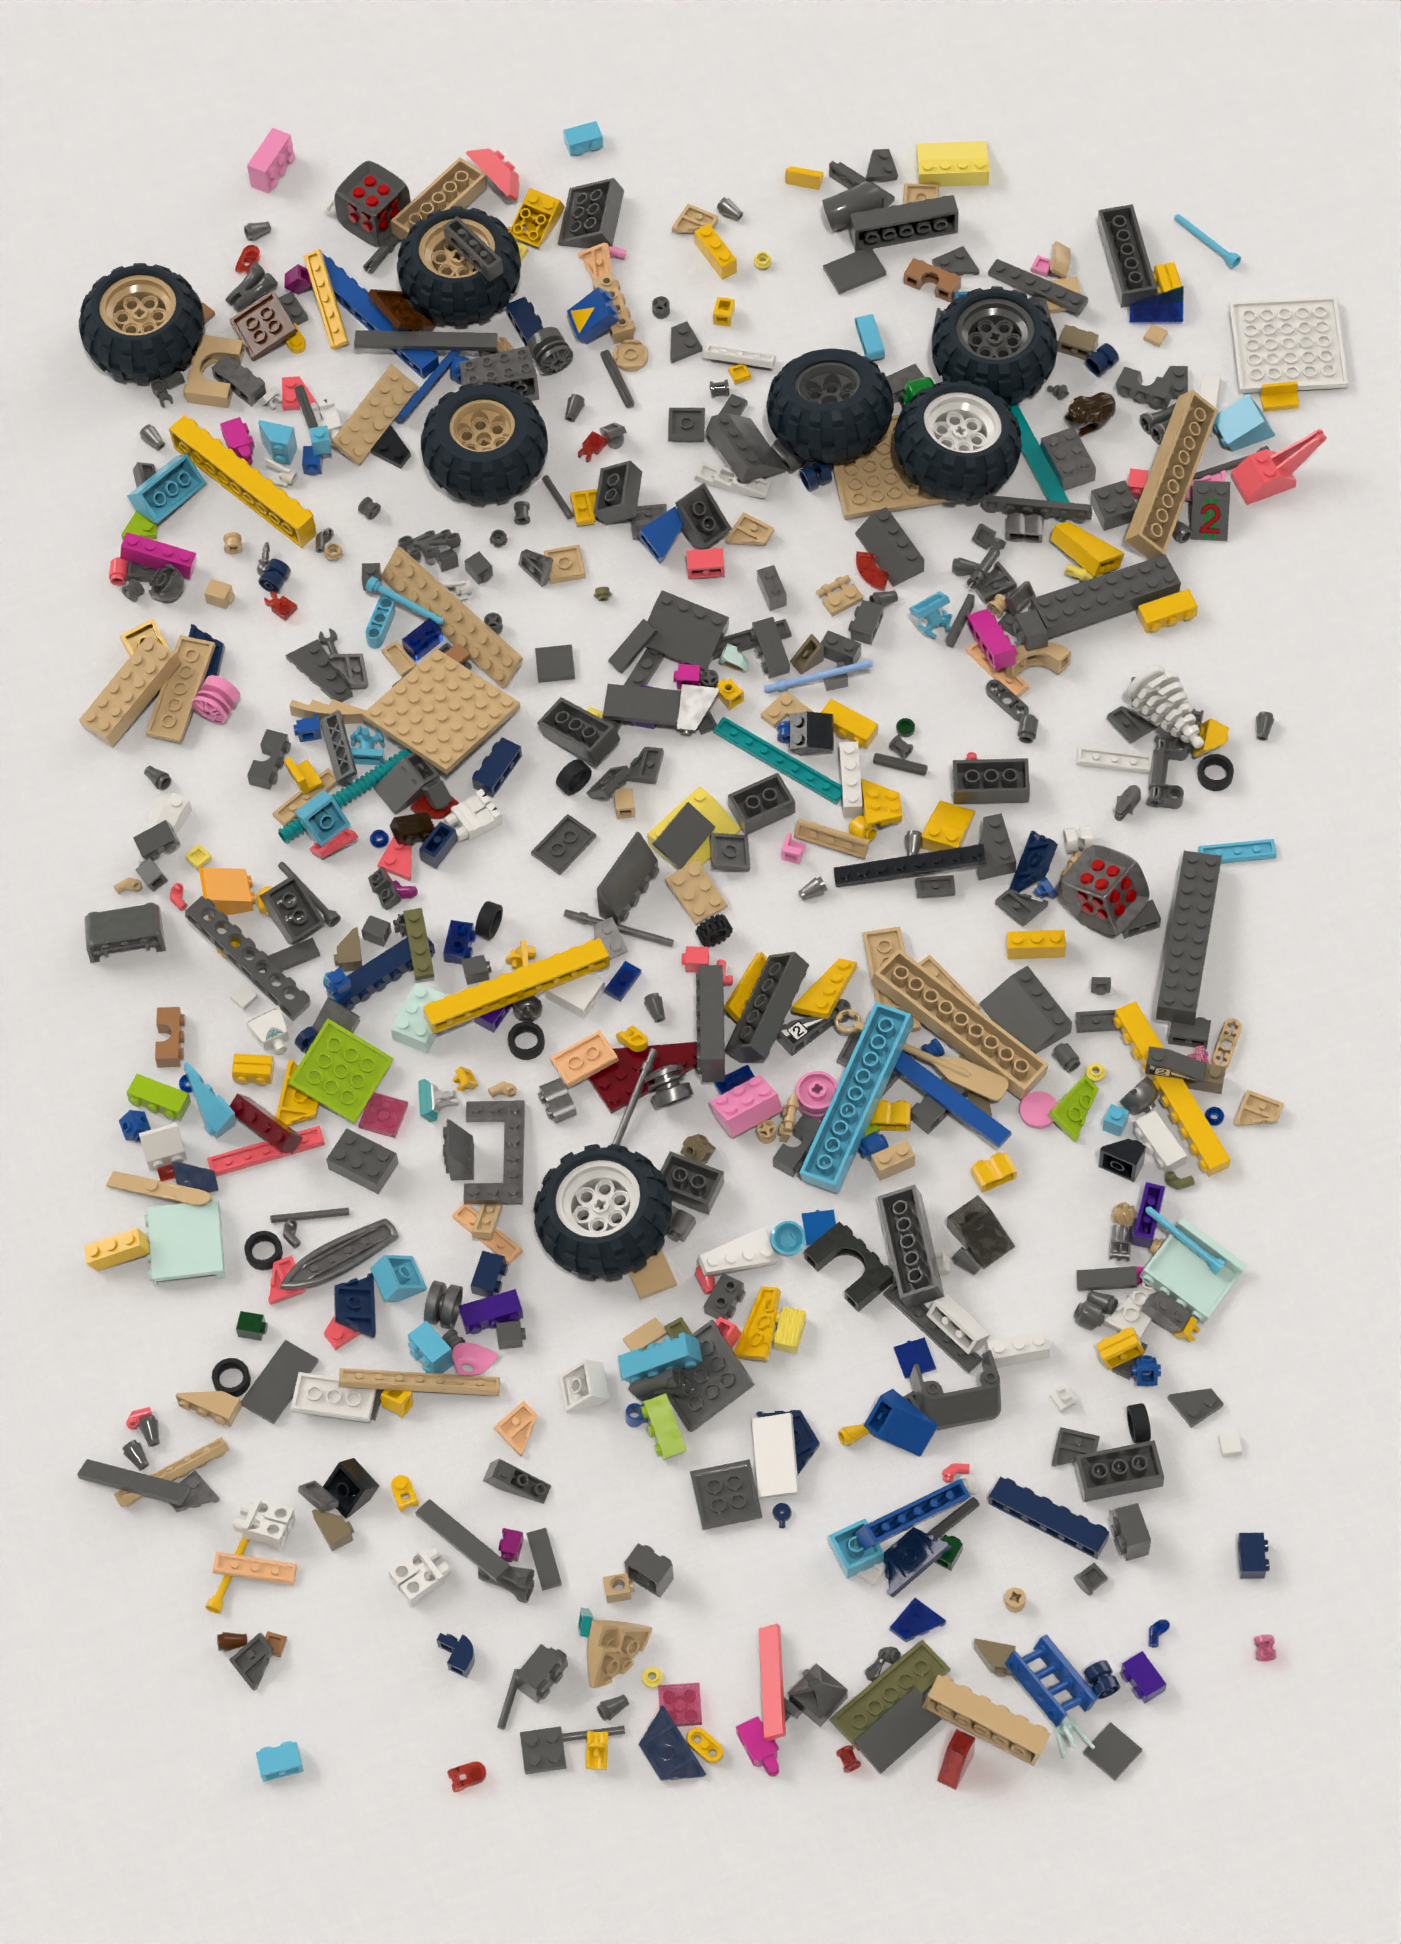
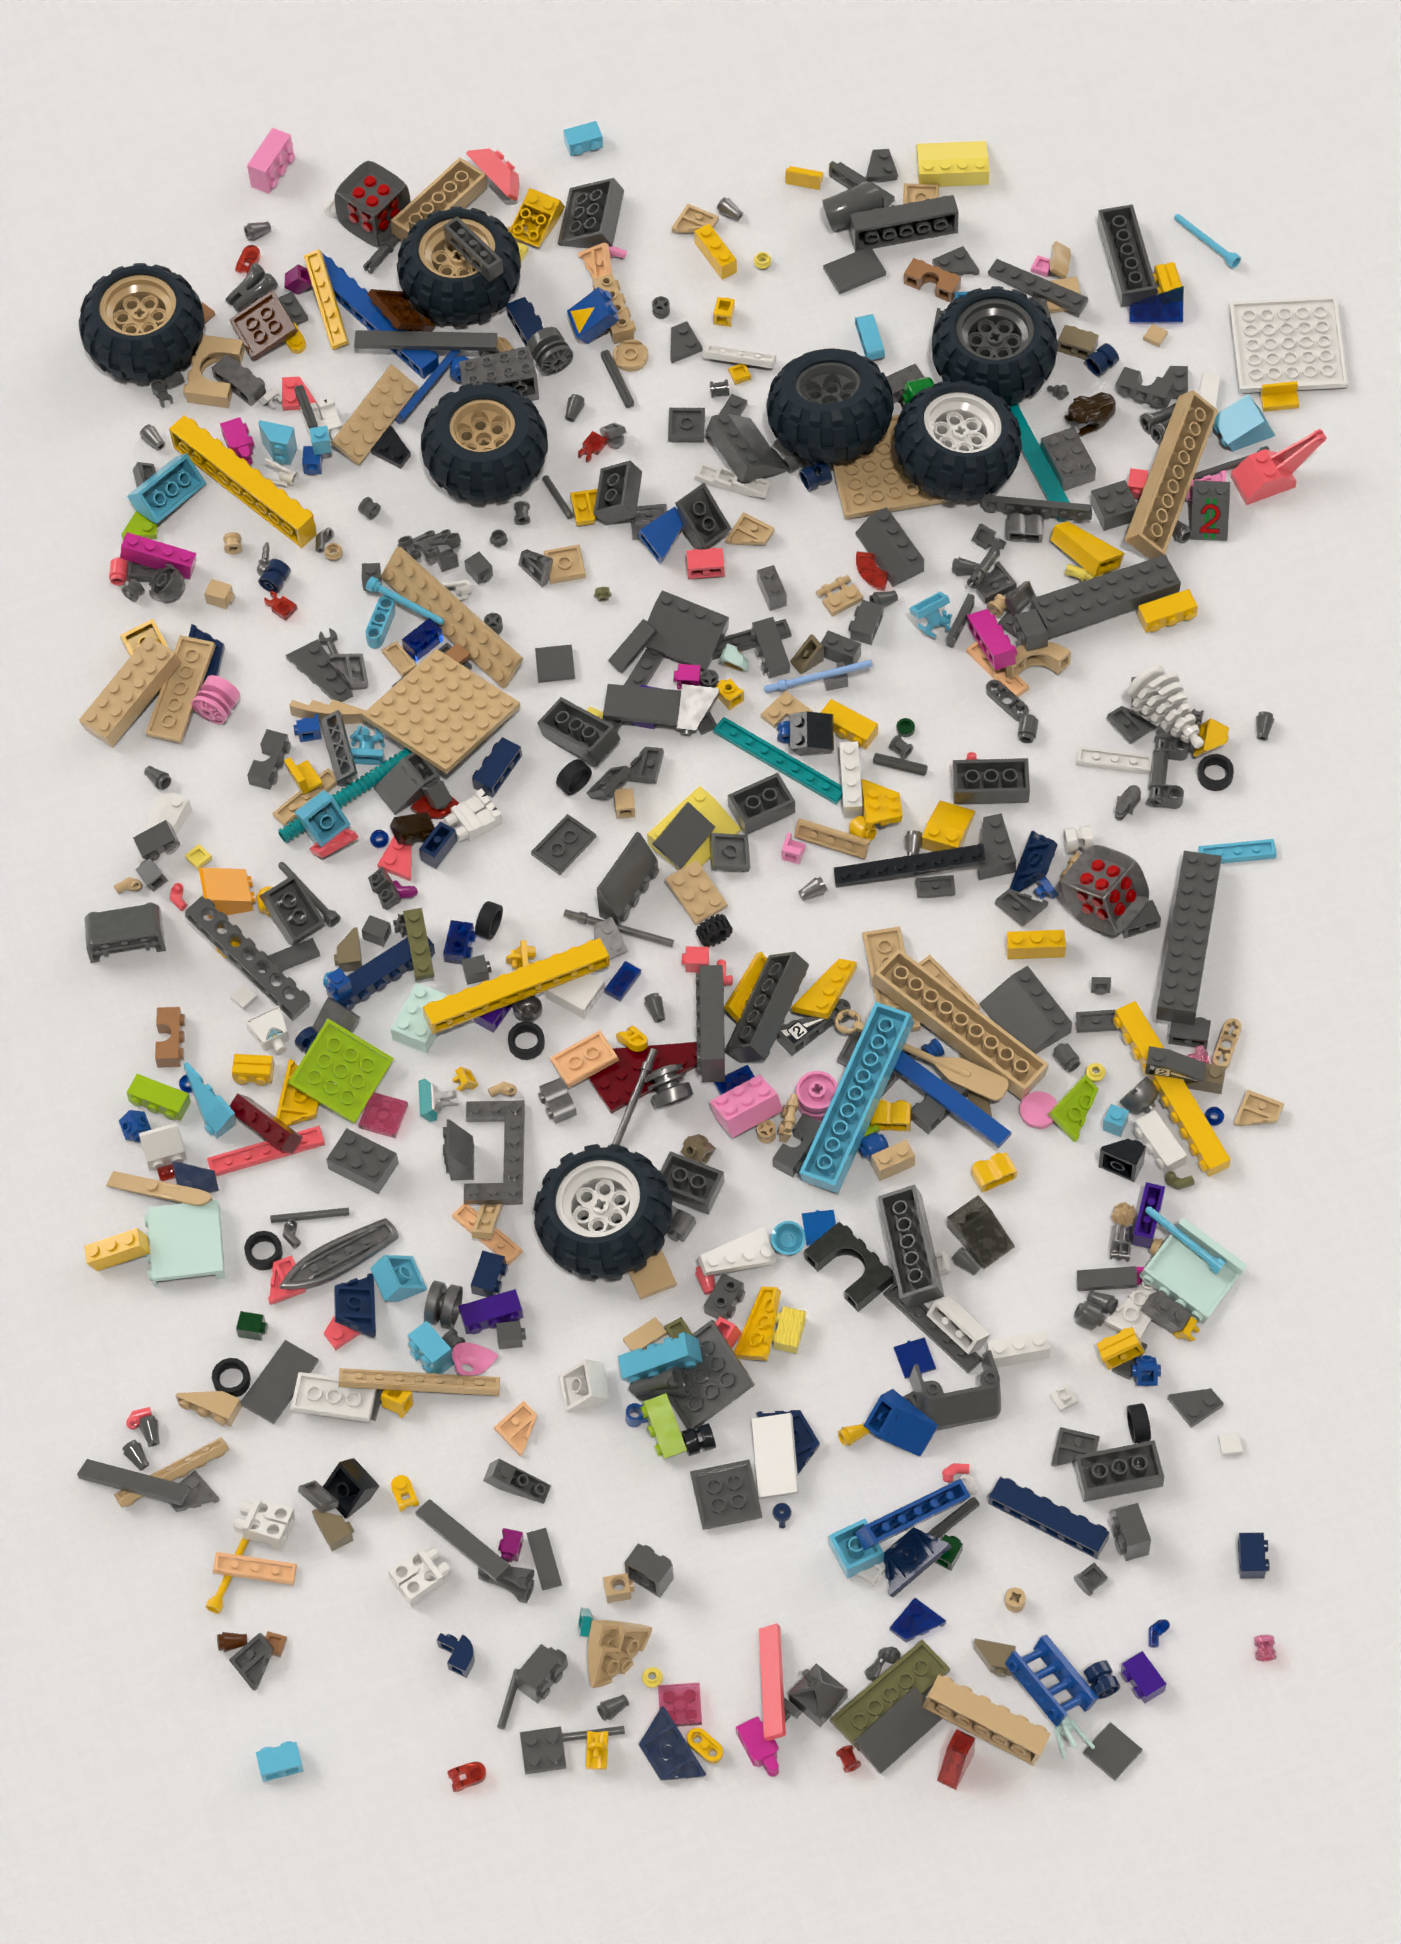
(692, 1442): none -> black wheel

